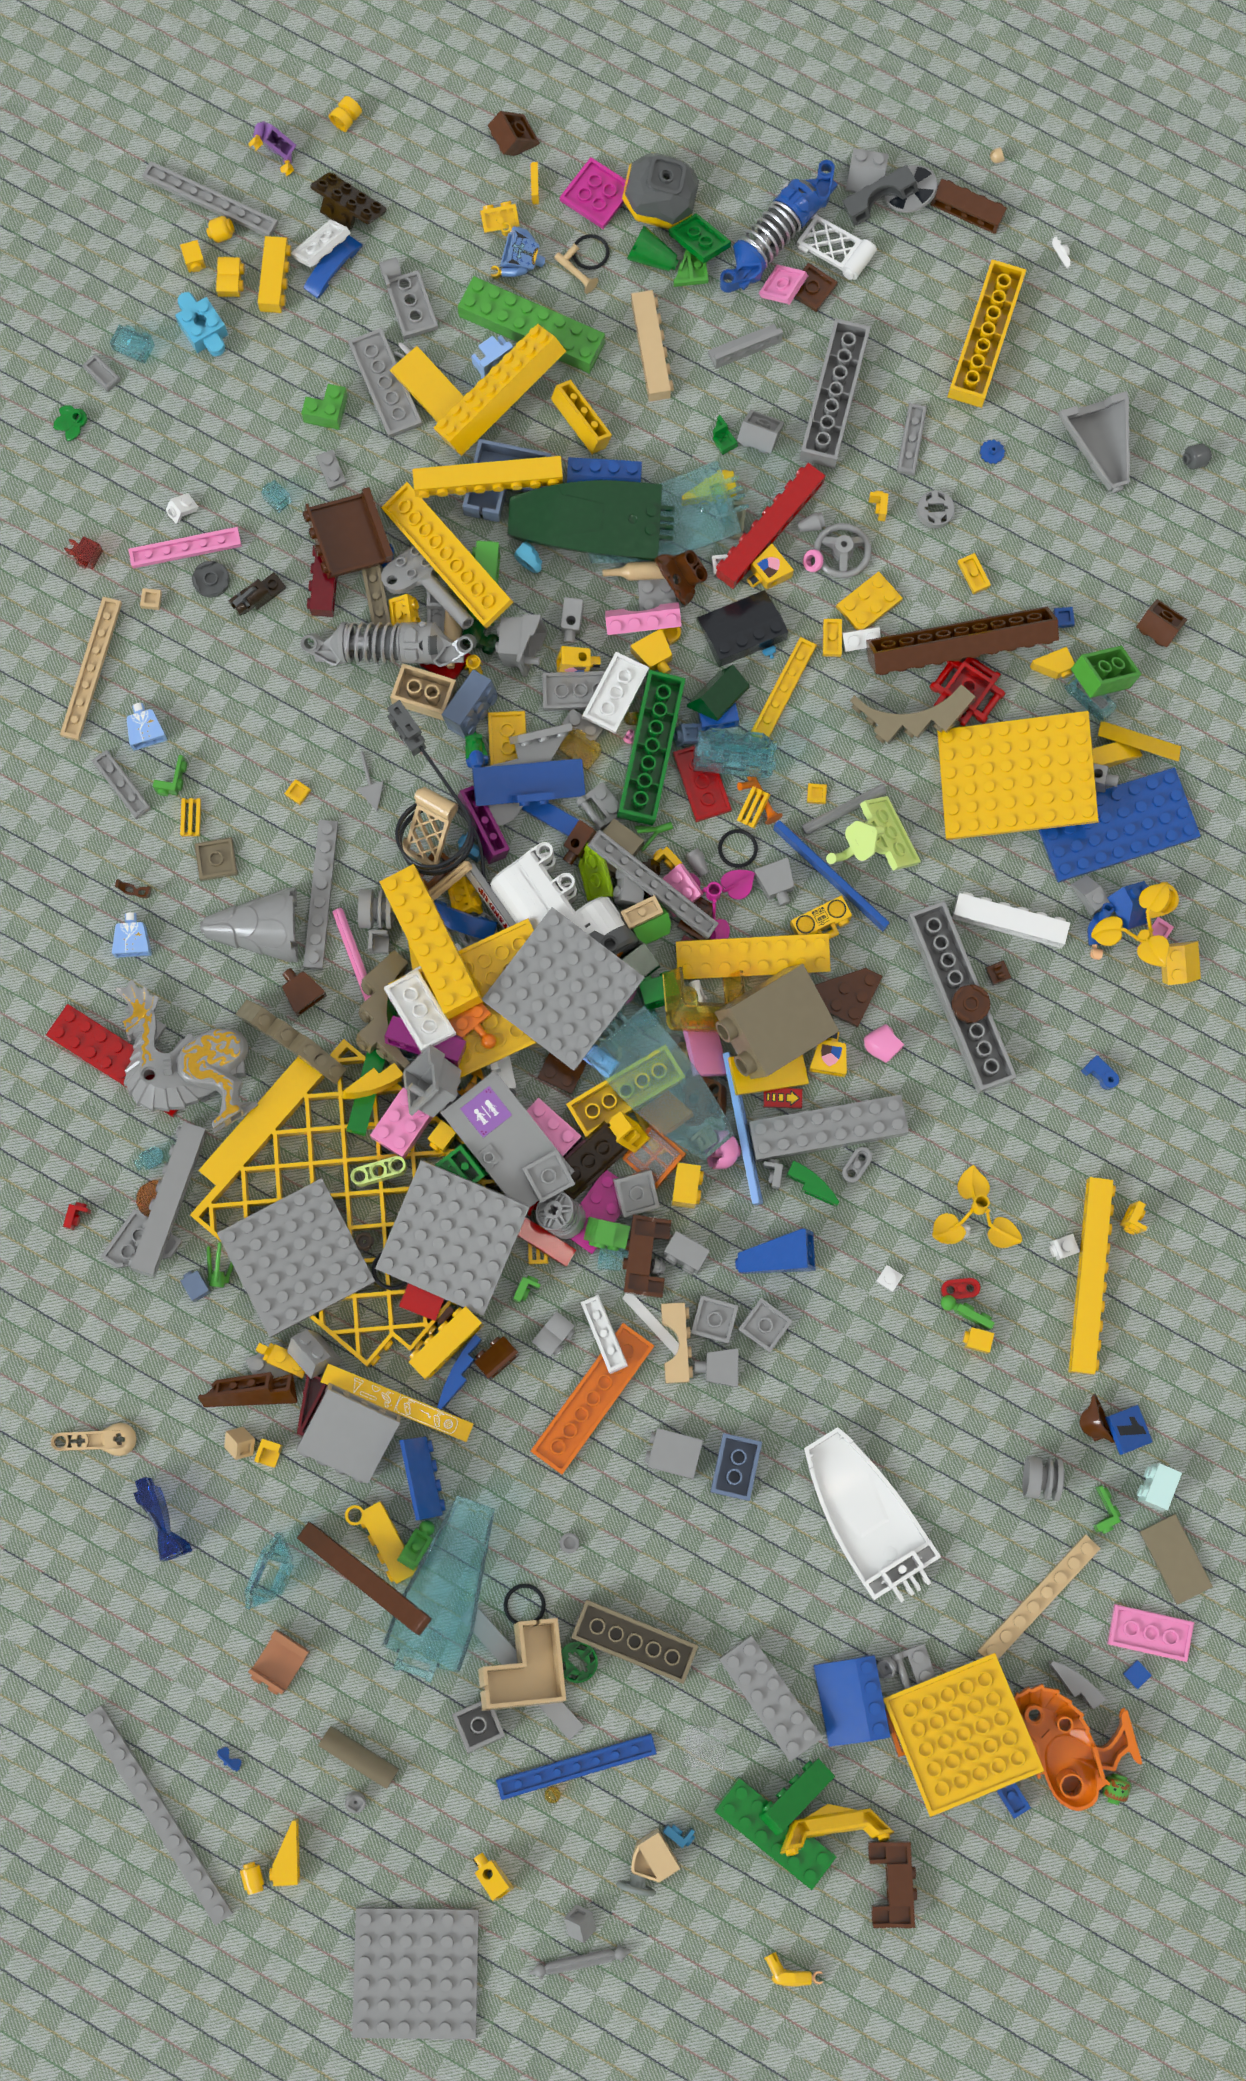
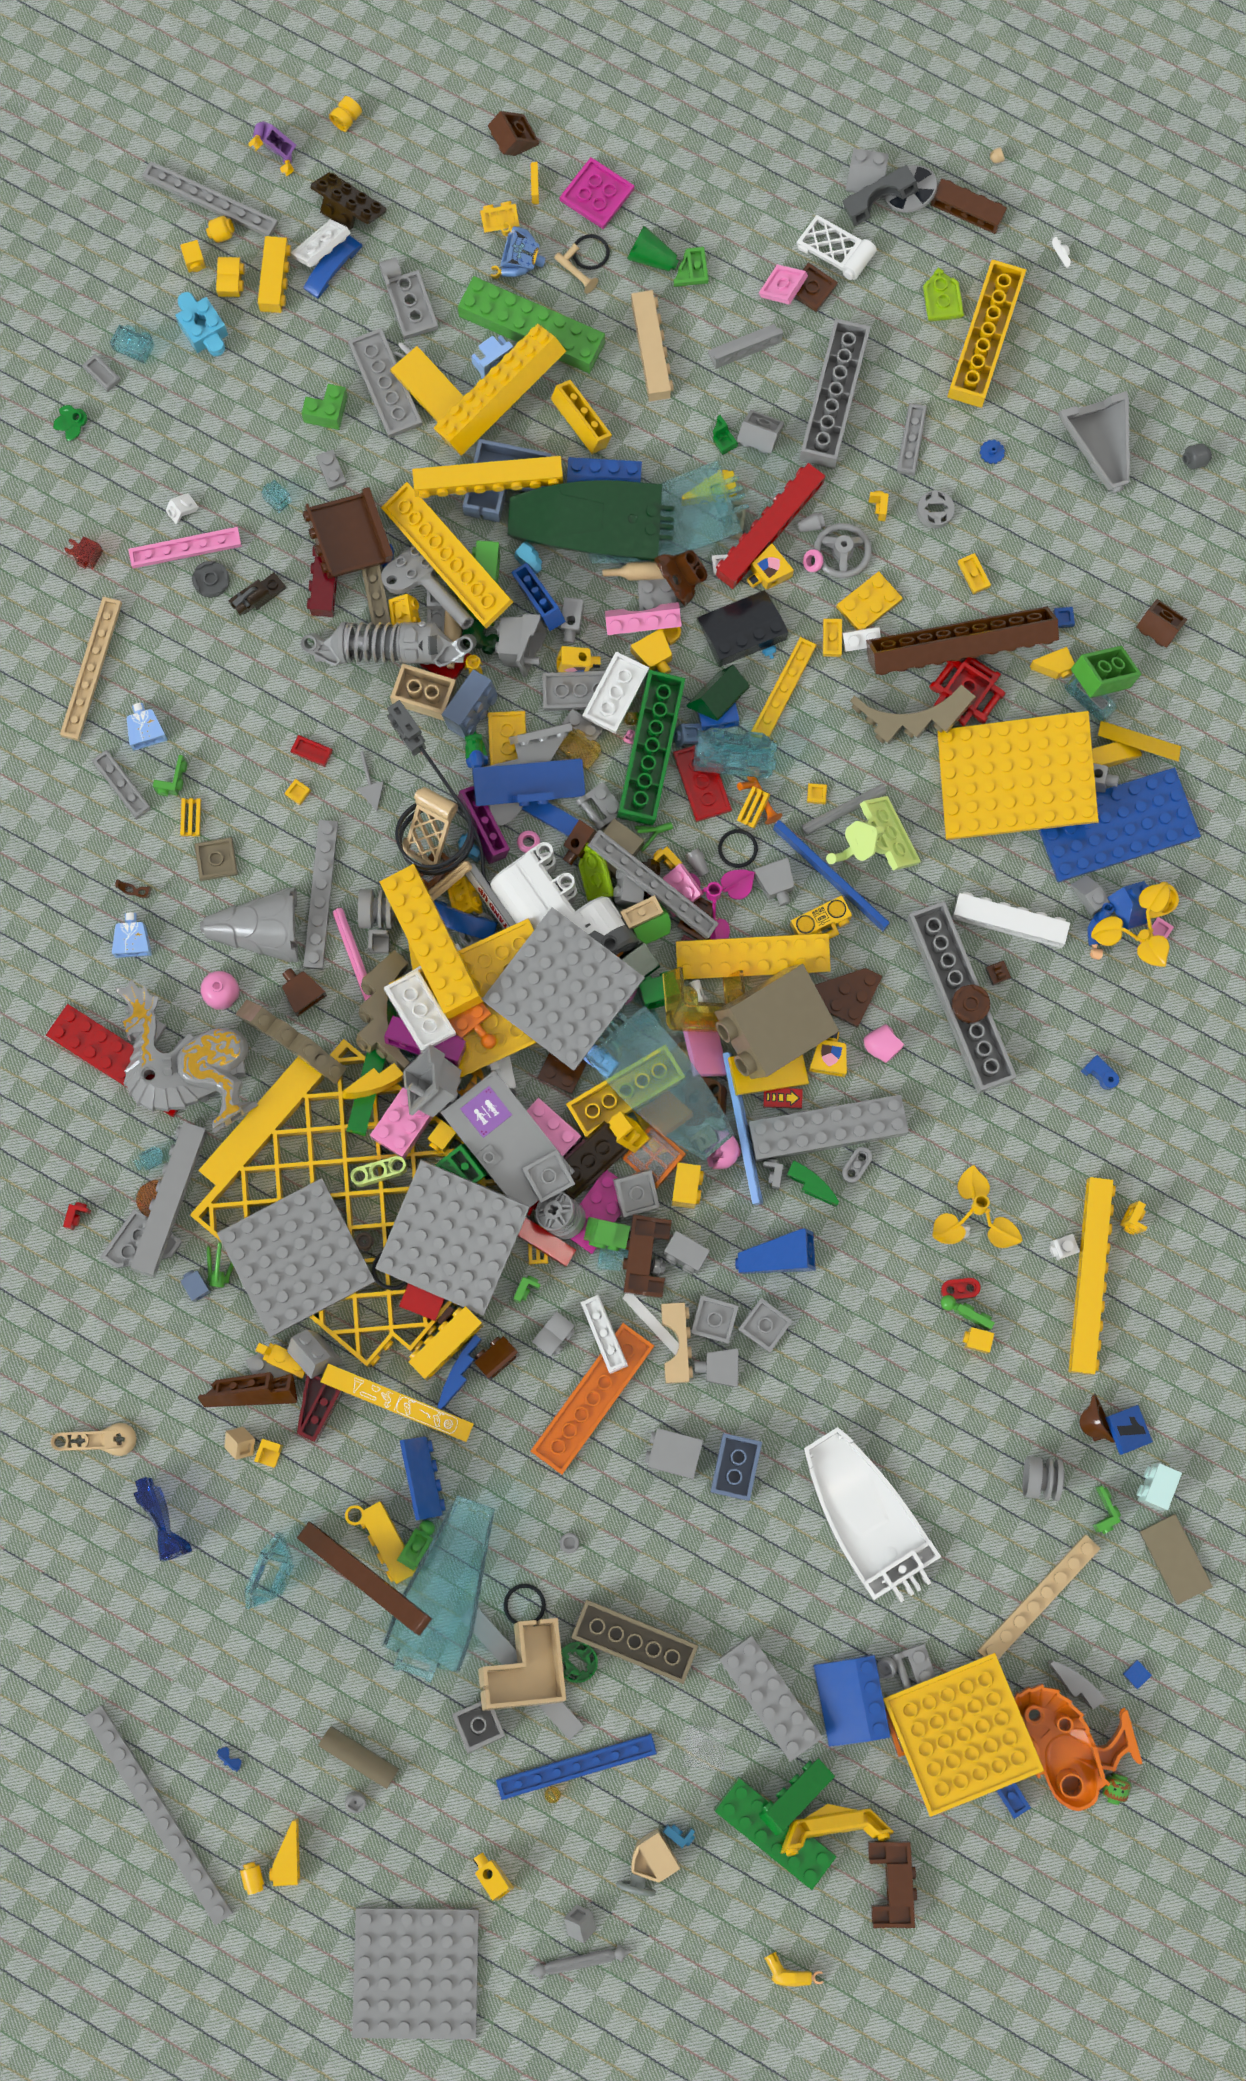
(151, 599): tan plate -> none
(219, 990): none -> bright pink cylinder
(279, 1662): nougat panel -> none
(311, 750): none -> red tile
(348, 1434): light grey panel -> none
(526, 834): none -> bright pink piece
(538, 596): none -> blue brick
(660, 200): dark grey rock -> none
(700, 238): green plate -> none
(785, 216): blue piece -> none
(889, 1278): white plate -> none
(942, 297): none -> lime tile
(1150, 1633): bright pink tile -> none
(1182, 963): yellow slope -> none

